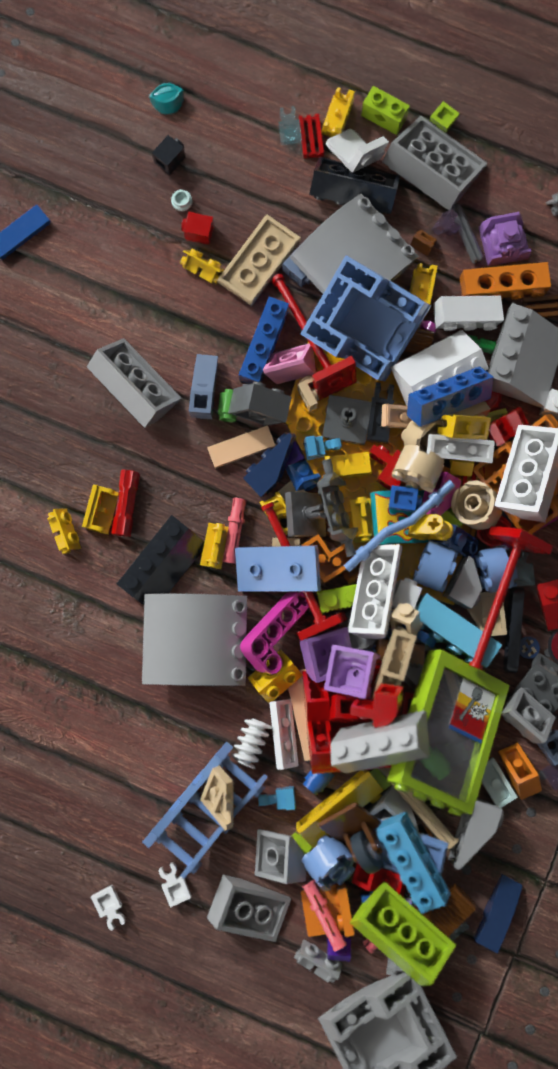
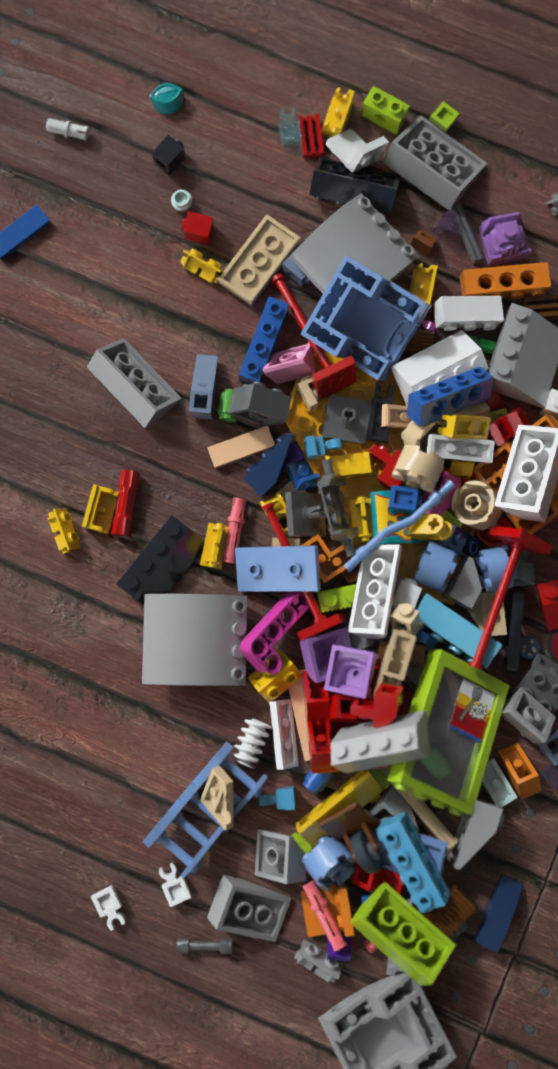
(67, 129): none -> white axle
(223, 946): none -> flat silver bar

